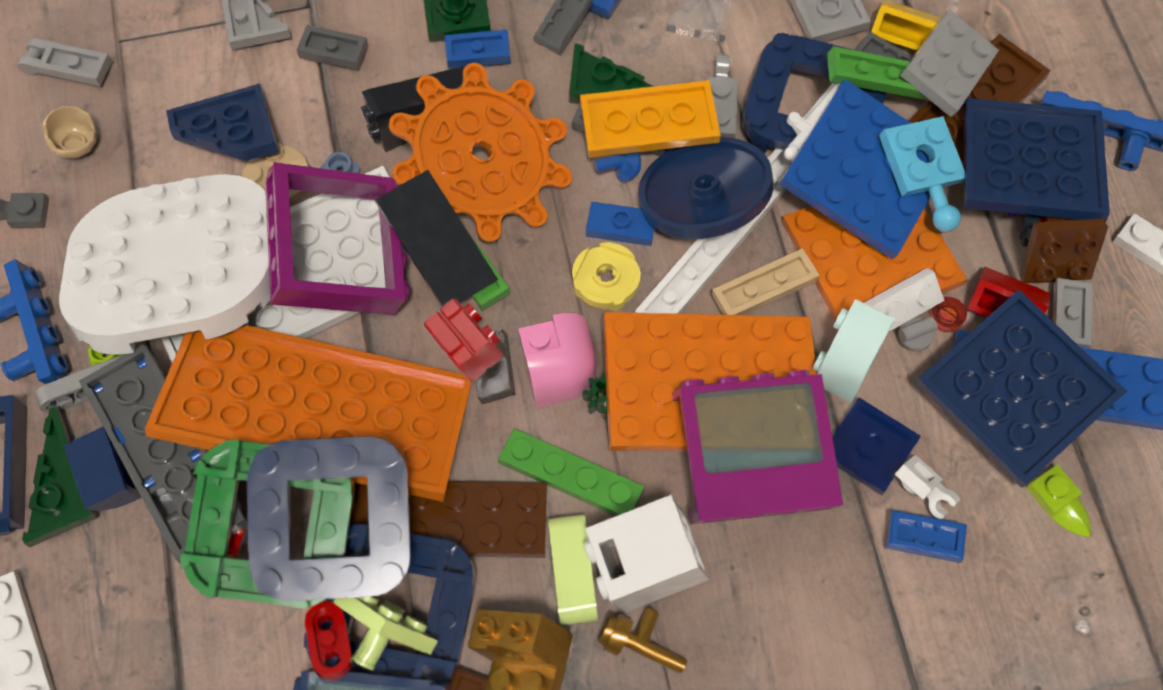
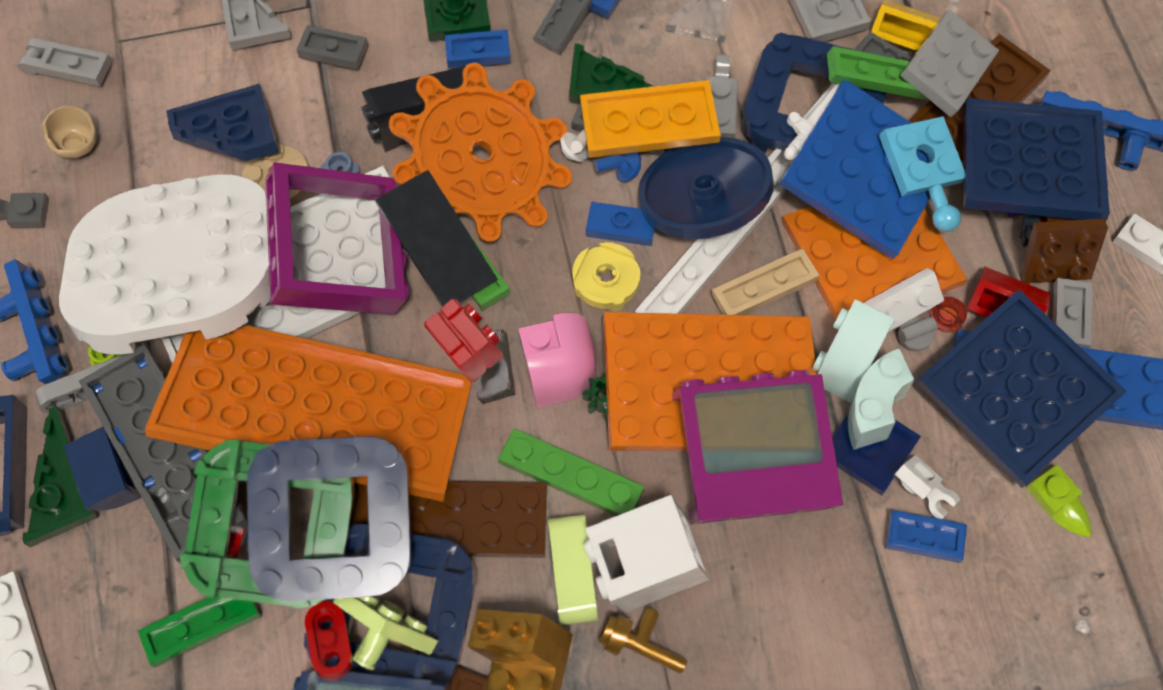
(194, 627): none -> green plate
(574, 146): none -> white plate
(871, 409): none -> light aqua brick

